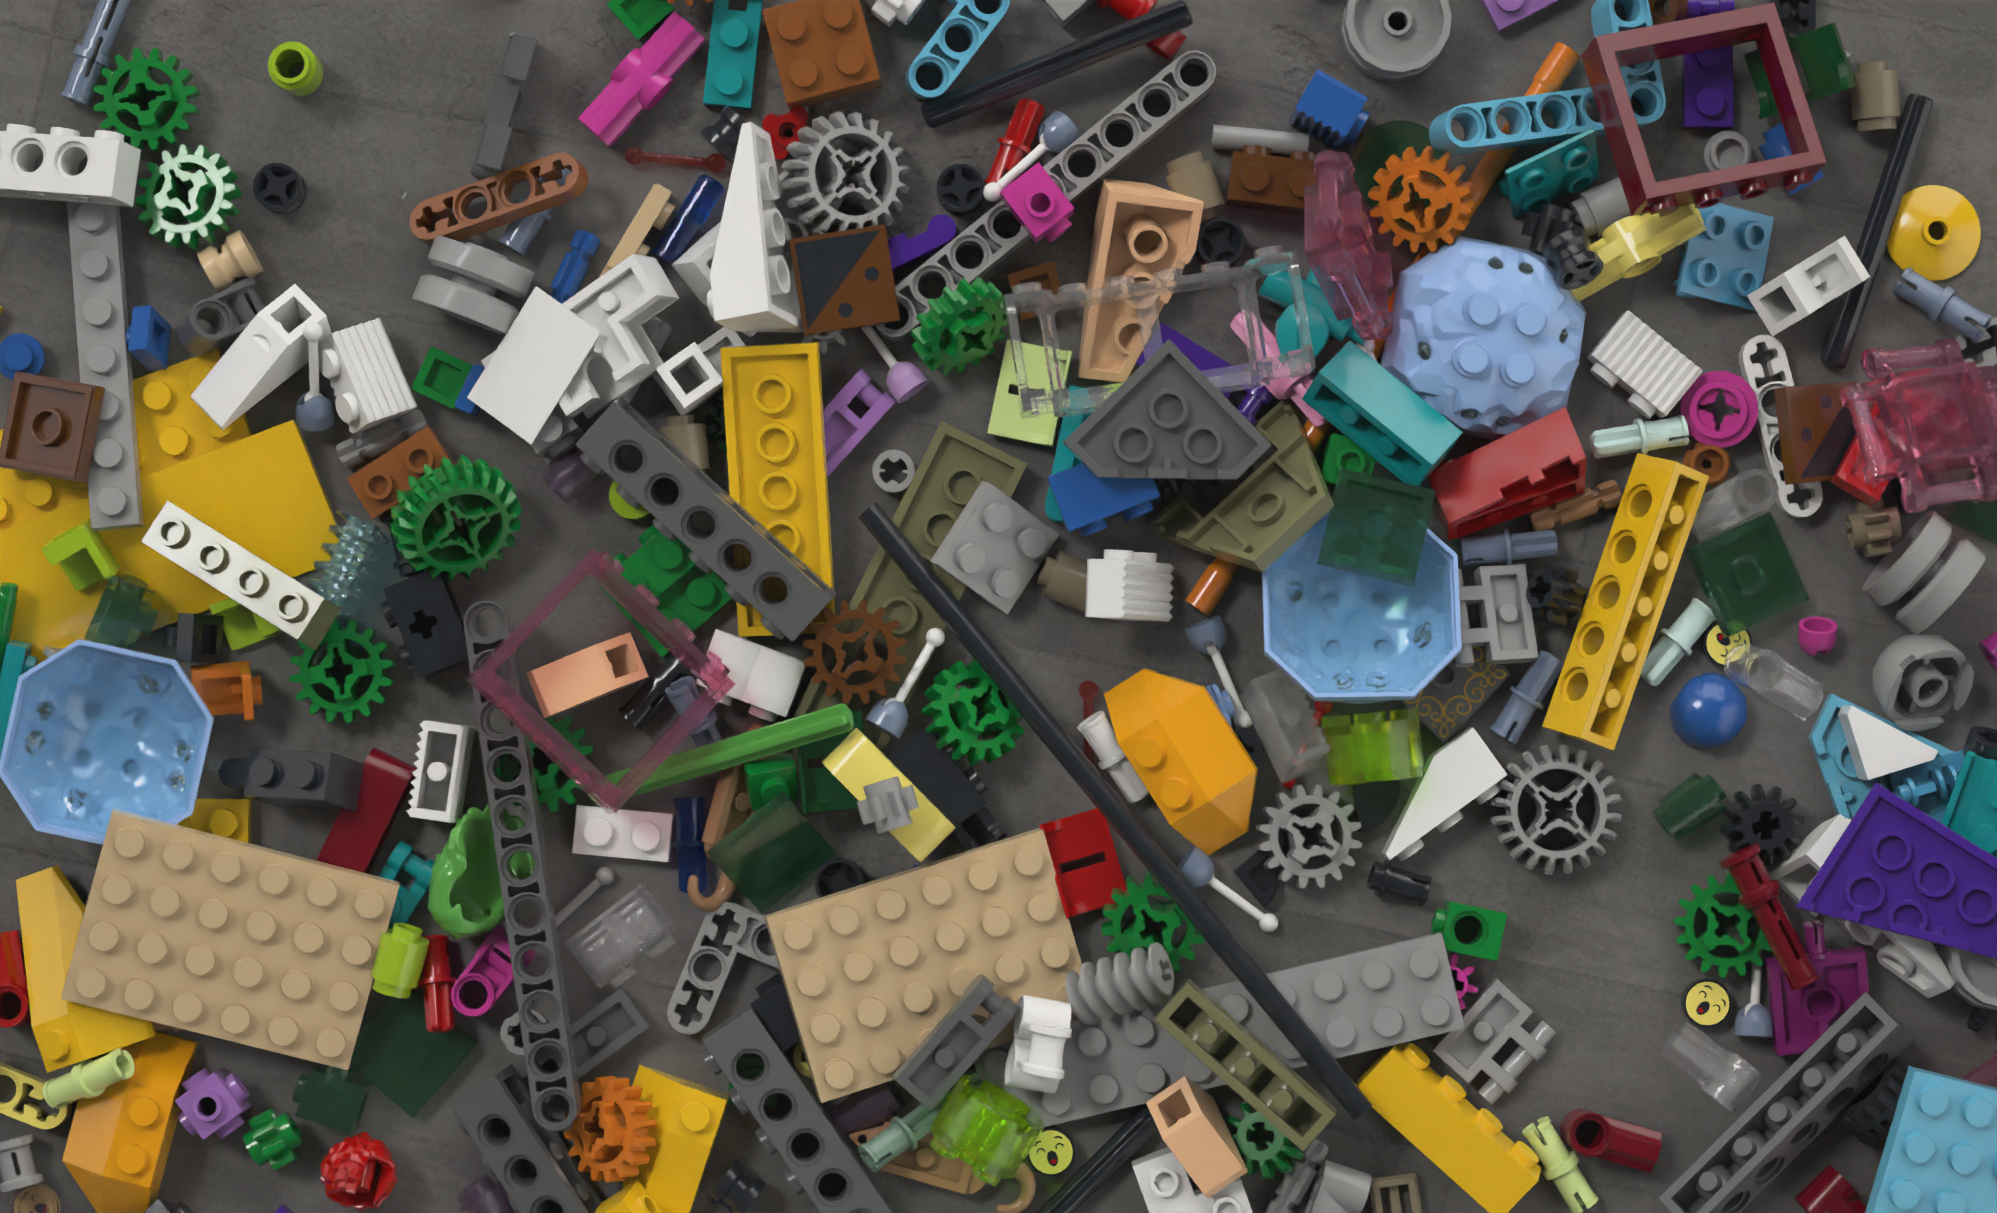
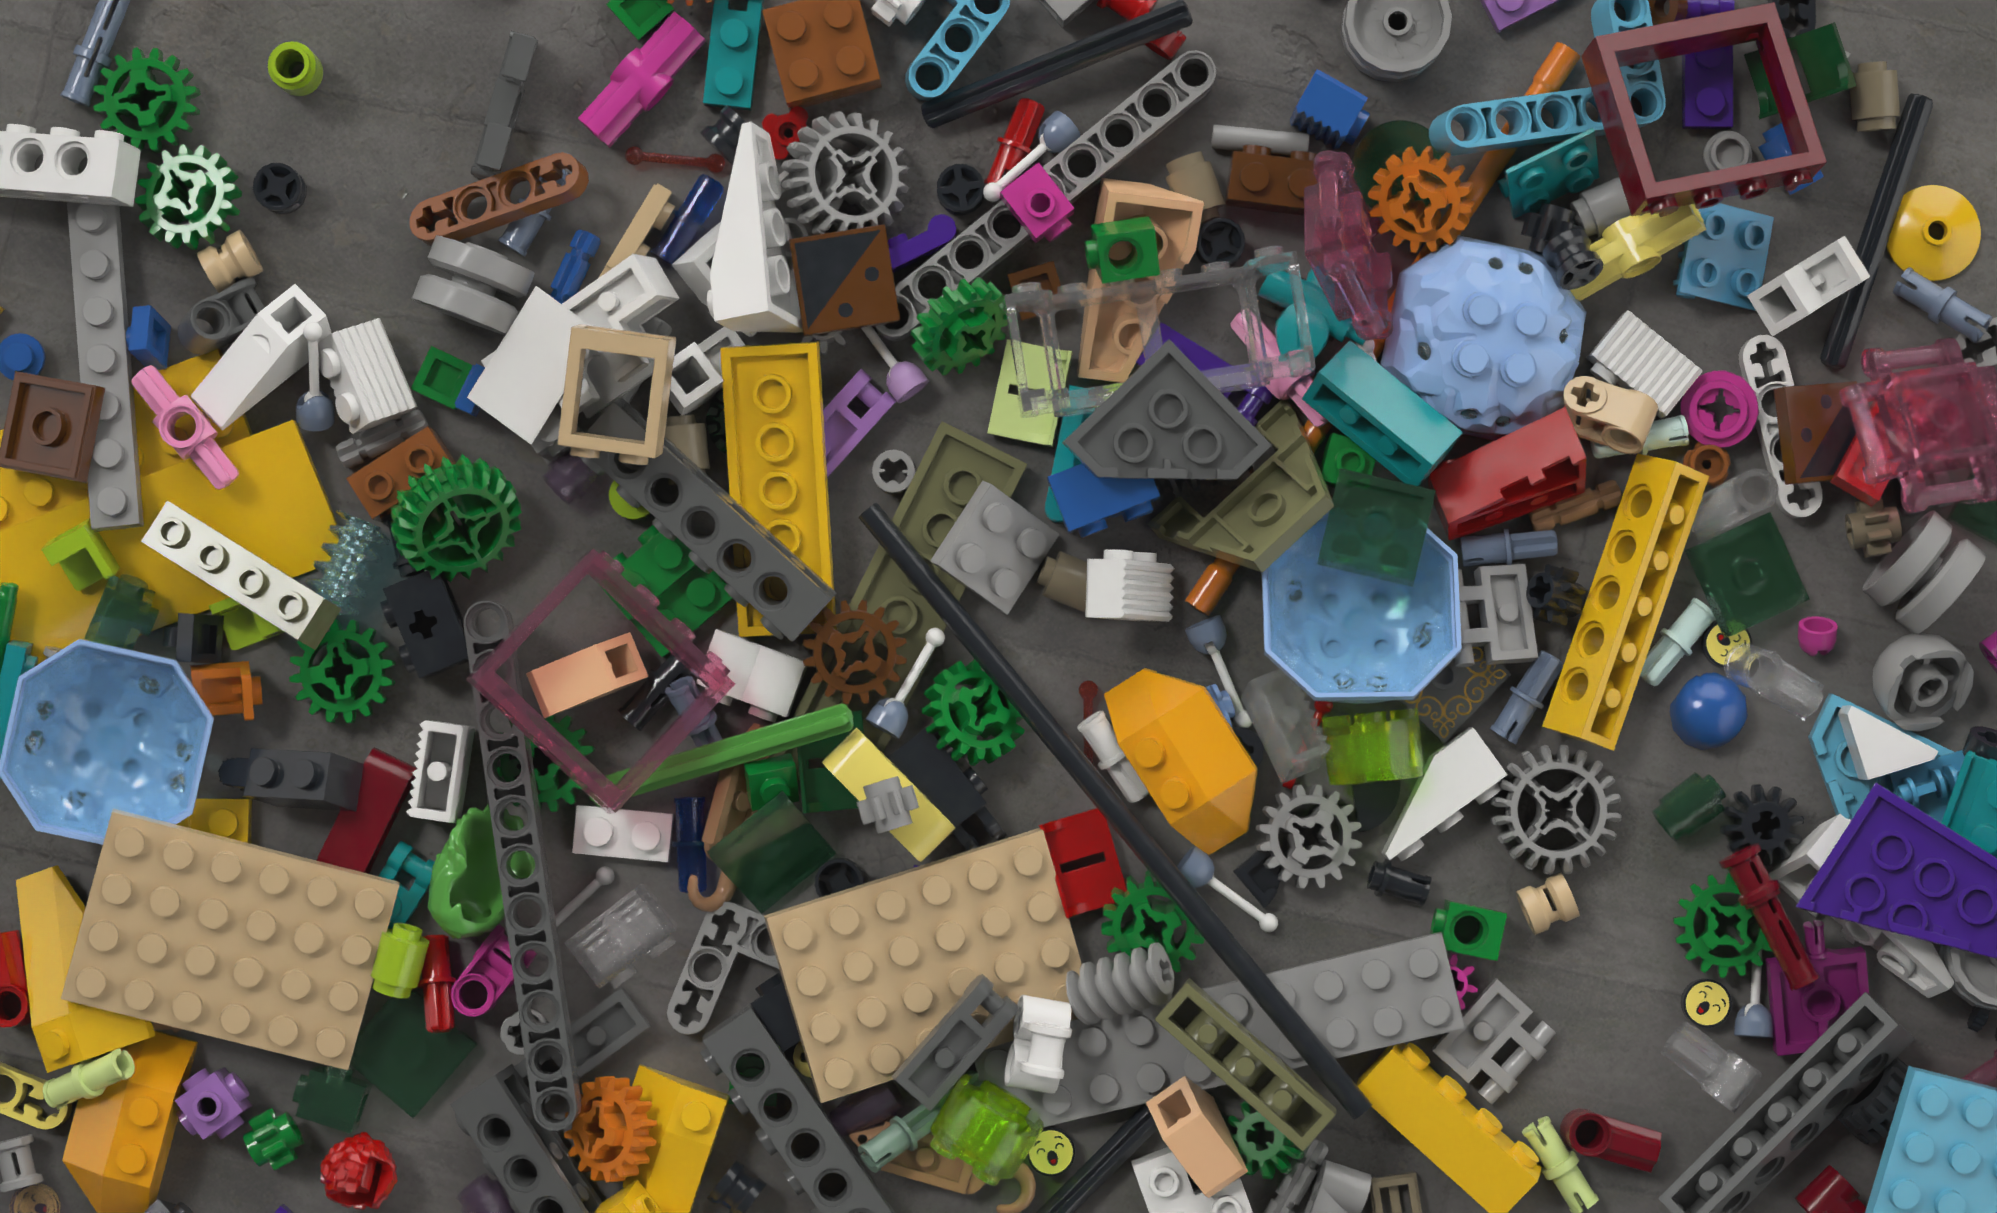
(169, 409): none -> bright pink axle
(621, 342): none -> tan window
(1138, 264): none -> green brick
(1538, 909): none -> tan wheel
(1611, 415): none -> tan piece

